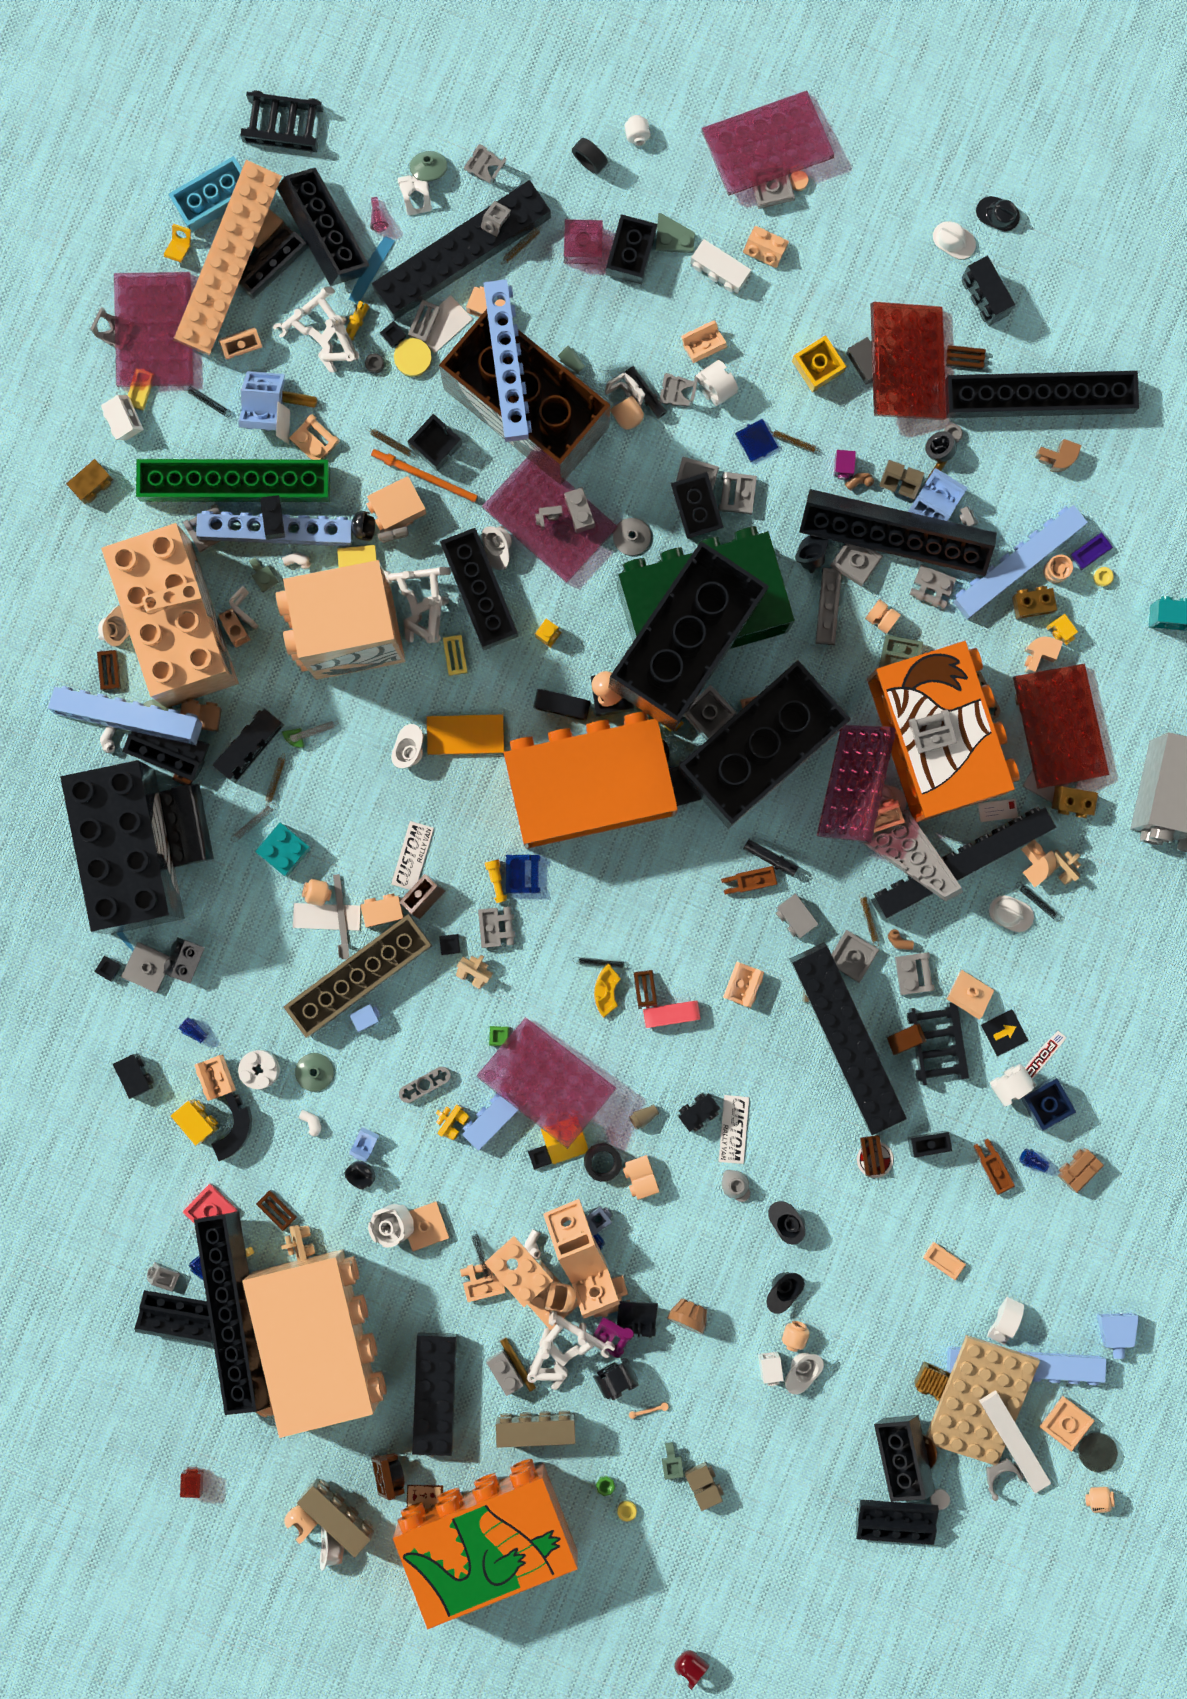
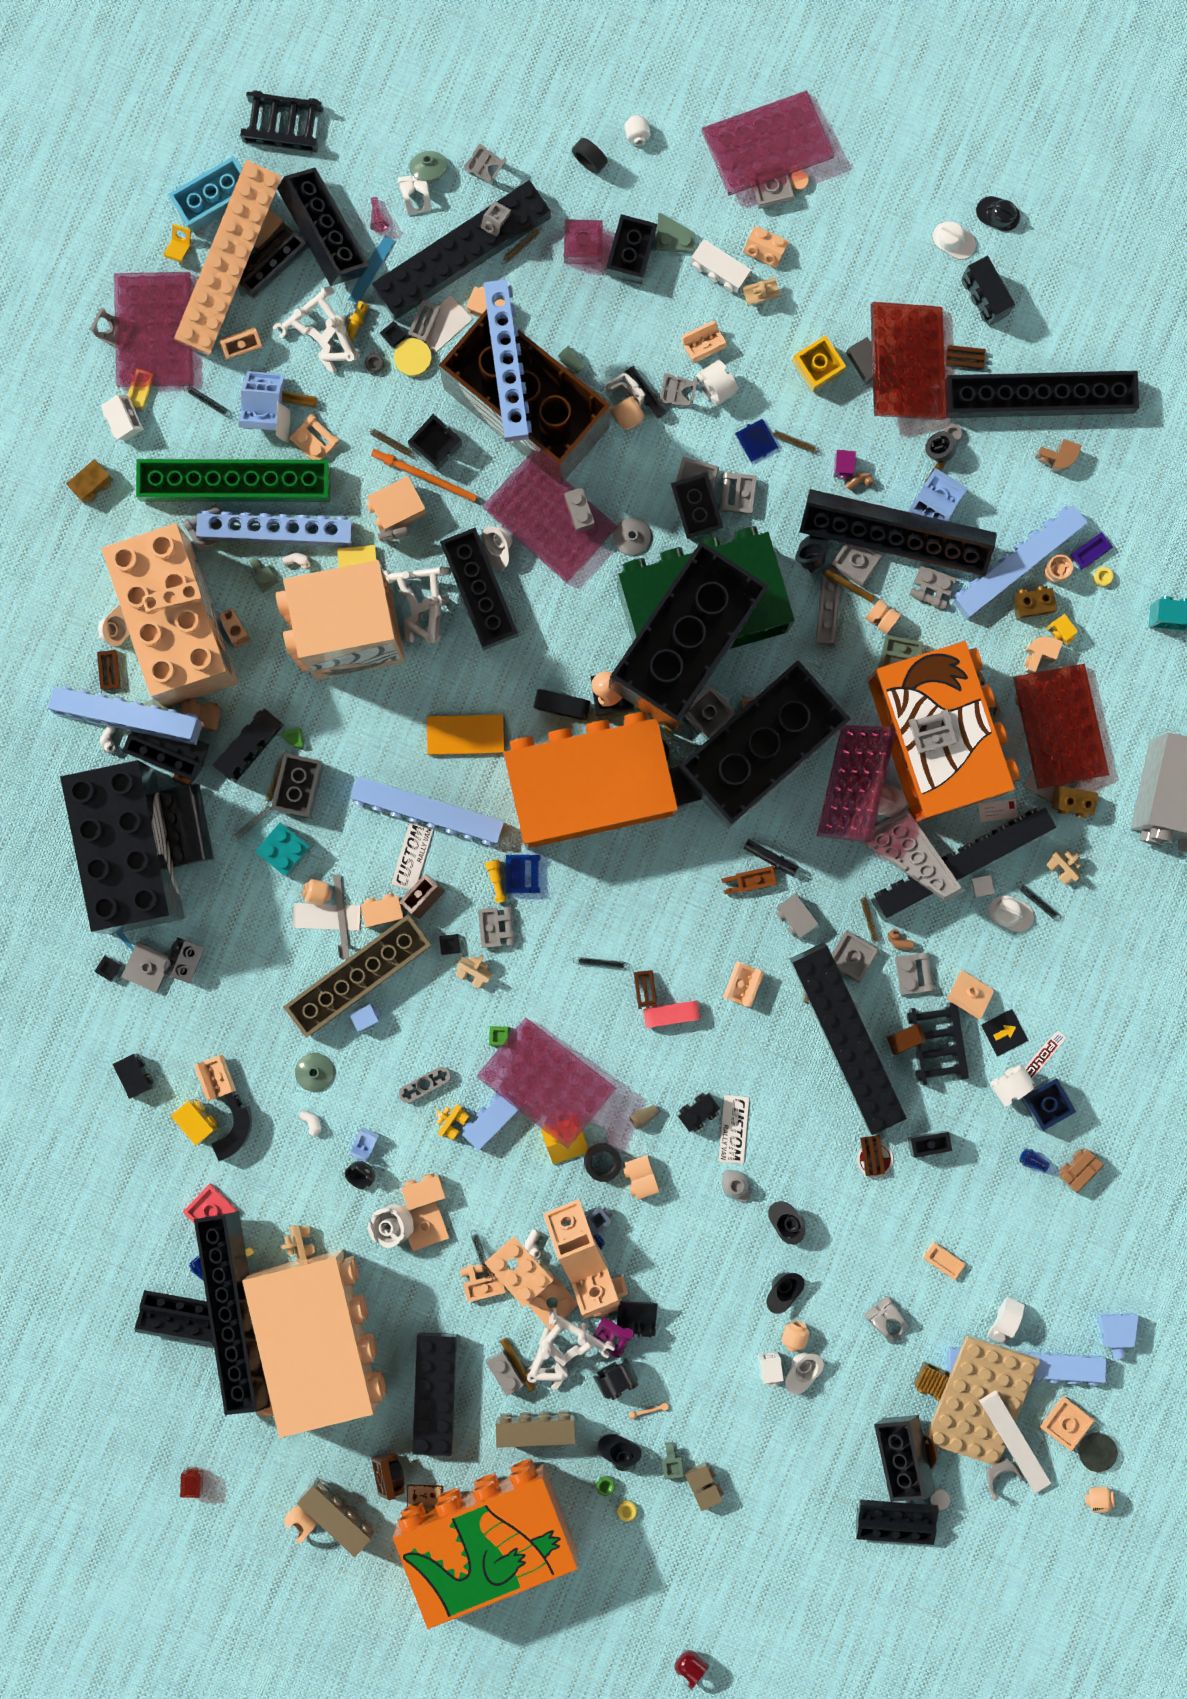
(162, 1277): light grey bracket -> none
(191, 1029): clear blue cone -> none
(242, 592): white piece -> none
(249, 1075): white brick -> none
(272, 517): black brick -> none
(281, 1204): reddish brown tile -> none
(297, 785): none -> dark grey brick
(312, 733): light grey piece -> none
(331, 1550): white piece -> none
(363, 526): black hair -> none
(408, 747): white piece -> none
(423, 1192): none -> light nougat brick
(427, 810): none -> light blue brick
(456, 671): light yellow tile -> none
(539, 1157): black tile -> none
(548, 633): yellow brick -> none
(551, 513): light grey bracket -> none
(559, 1297): light nougat helmet -> none
(604, 990): yellow tile -> none
(619, 1452): none -> black piece
(689, 1316): medium nougat piece -> none
(761, 291): none -> tan hips
(849, 585): none -> pearl gold bar
(882, 1314): none -> light grey piece
(888, 815): light nougat bracket -> none
(910, 479): dark tan piece -> none
(967, 517): light grey plate -> none
(982, 886): none -> white tile
(994, 1168): dark orange hinge -> none
(1043, 863): light nougat brick -> none

